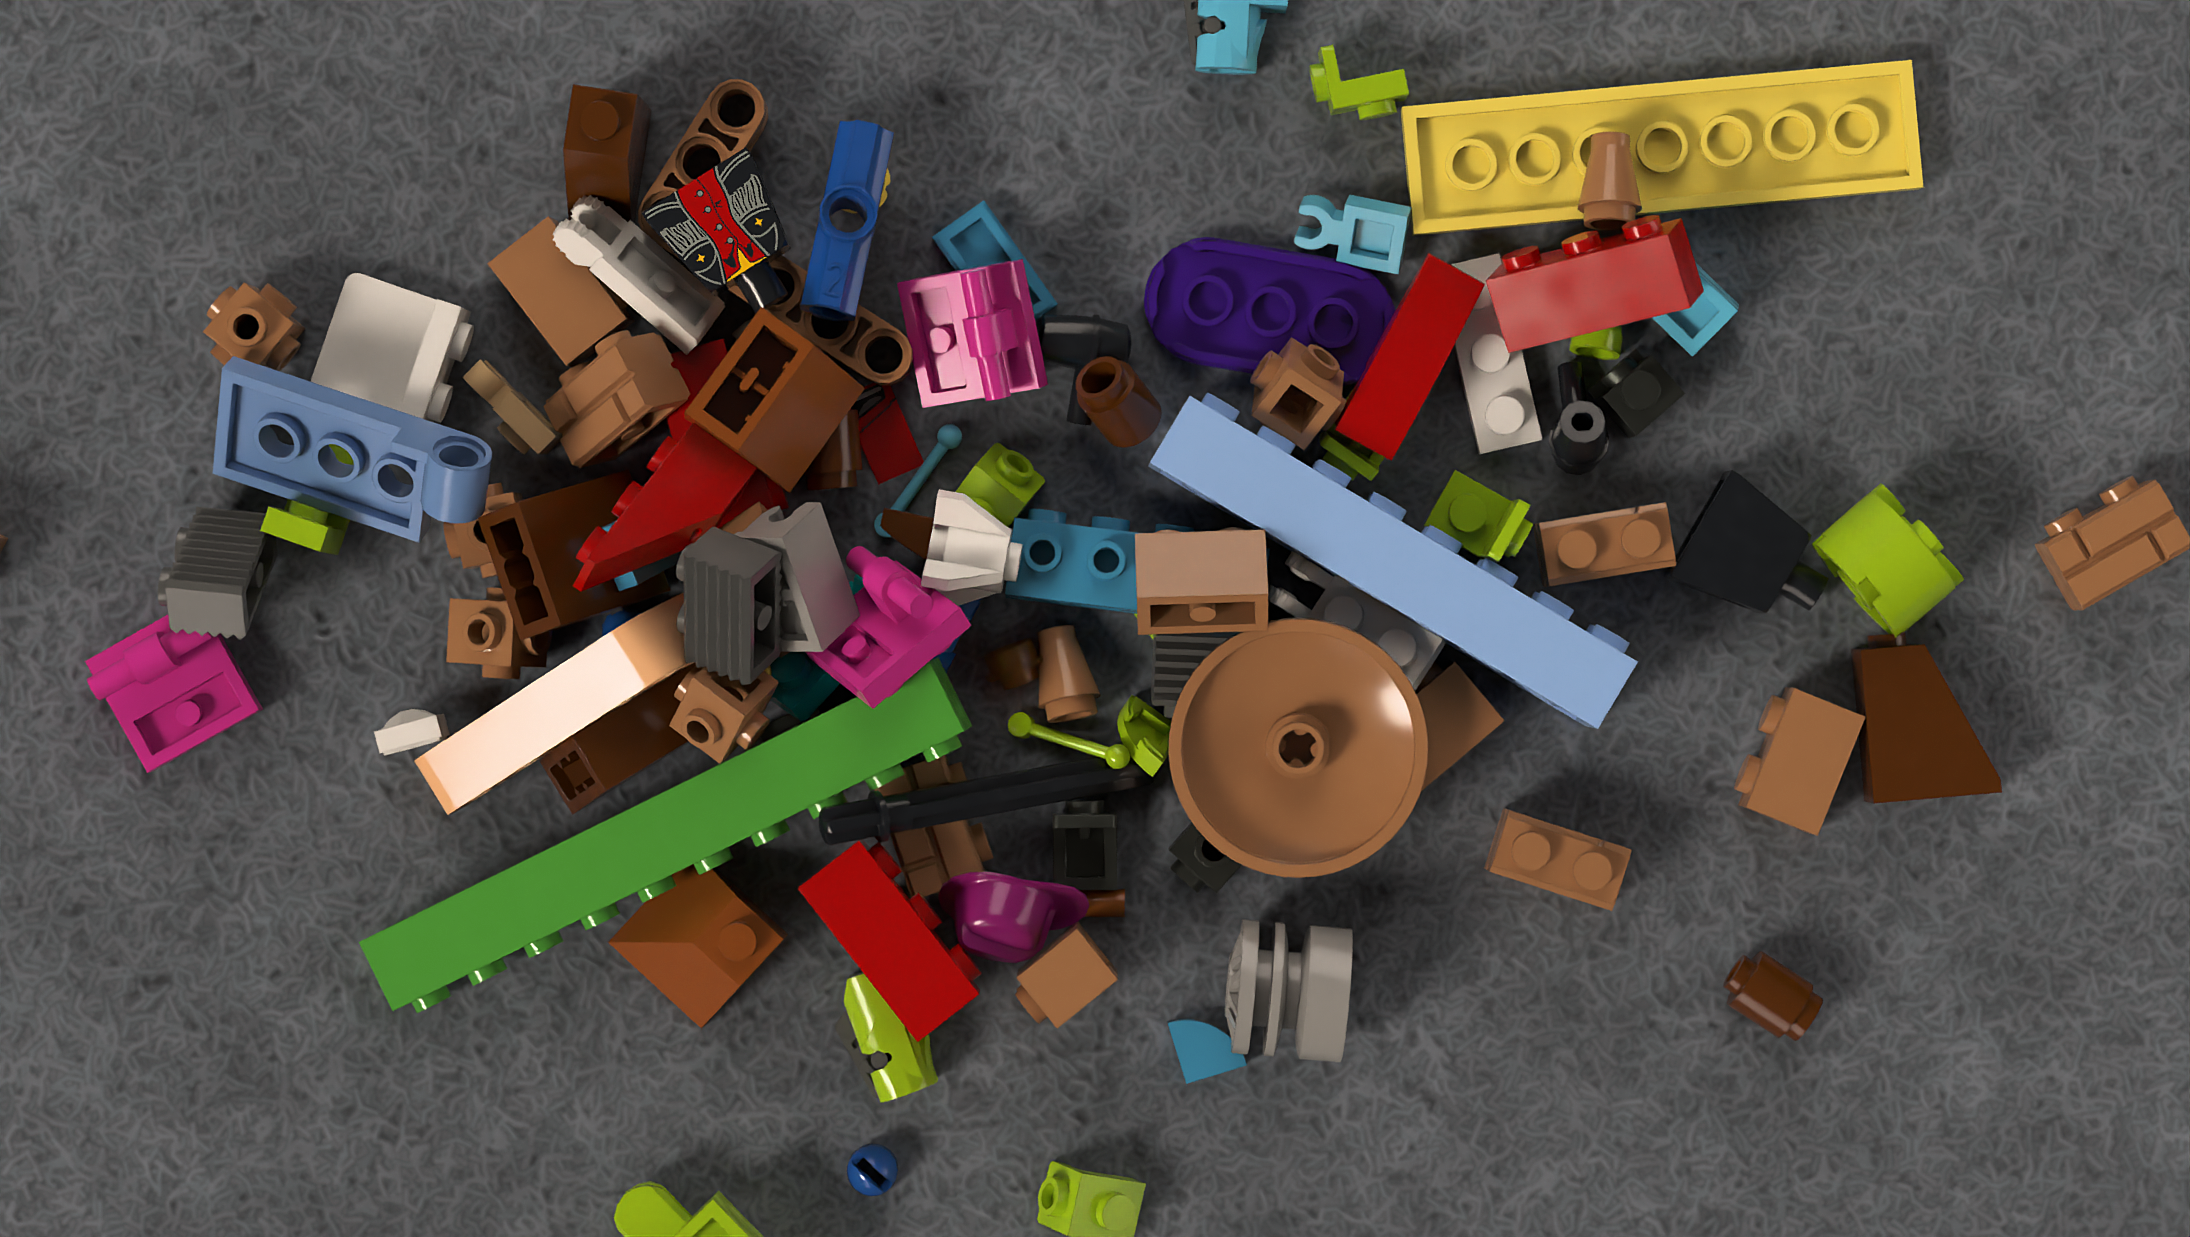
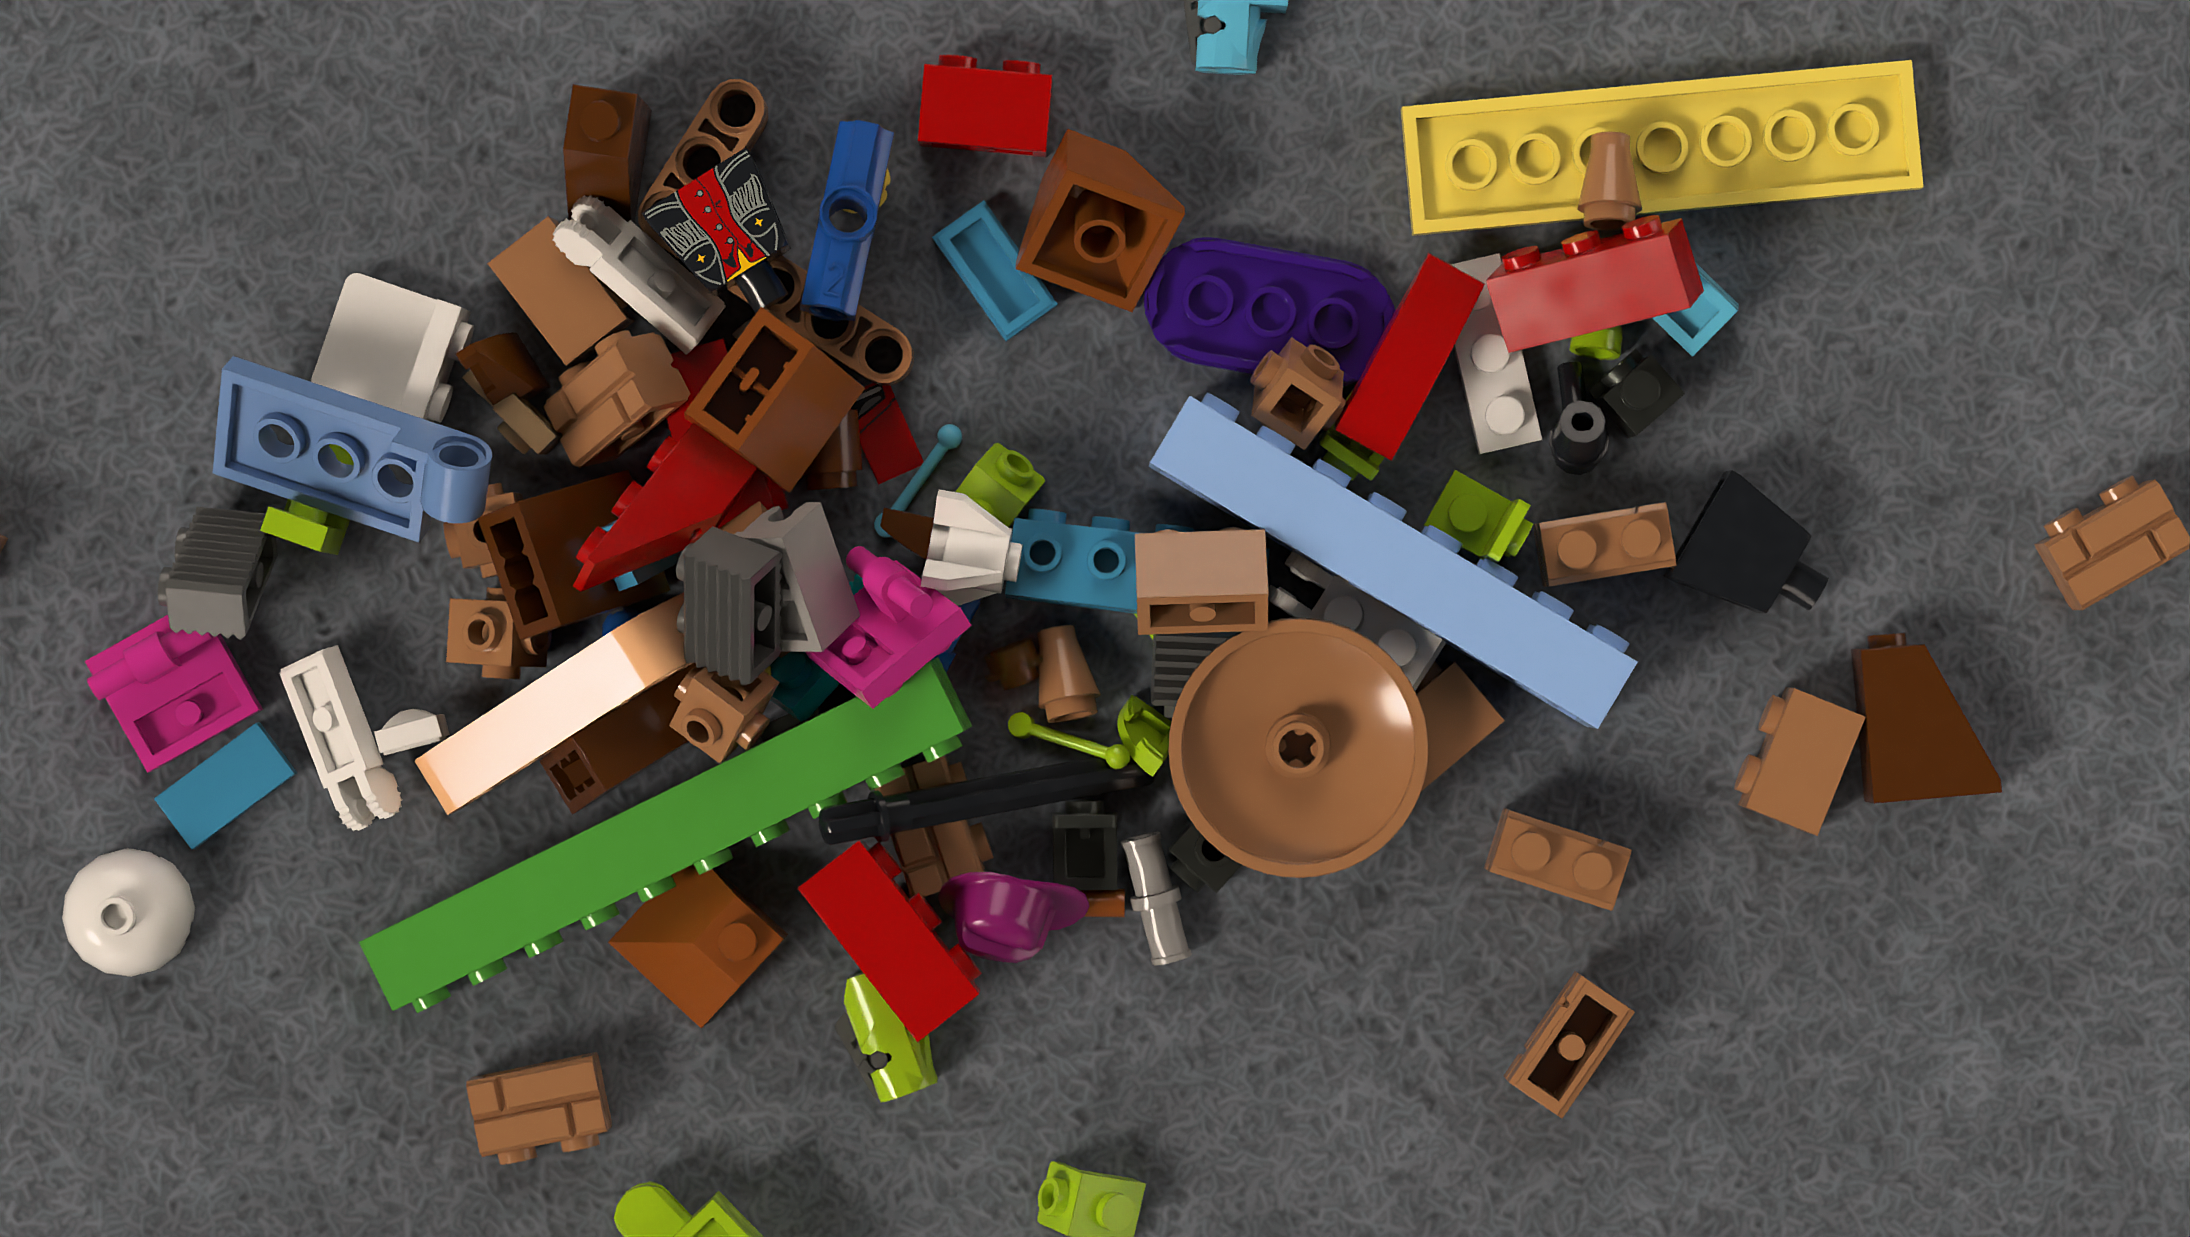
(128, 912): none -> white cylinder
(225, 785): none -> dark azure tile
(277, 333): medium nougat brick -> none
(340, 738): none -> white hinge
(503, 367): none -> reddish brown slope
(539, 1107): none -> medium nougat brick
(881, 1161): blue hinge -> none
(972, 334): dark pink plate -> none
(985, 107): none -> red brick
(1064, 977): medium nougat brick -> none
(1075, 342): black piece -> none
(1098, 222): none -> dark orange slope
(1117, 401): reddish brown brick -> none
(1156, 898): none -> light grey pin
(1203, 1049): dark azure tile -> none
(1291, 990): light grey wheel -> none
(1367, 231): medium azure plate -> none
(1370, 95): lime bracket -> none
(1568, 1044): none -> medium nougat brick
(1772, 996): reddish brown brick -> none
(1887, 561): lime brick -> none

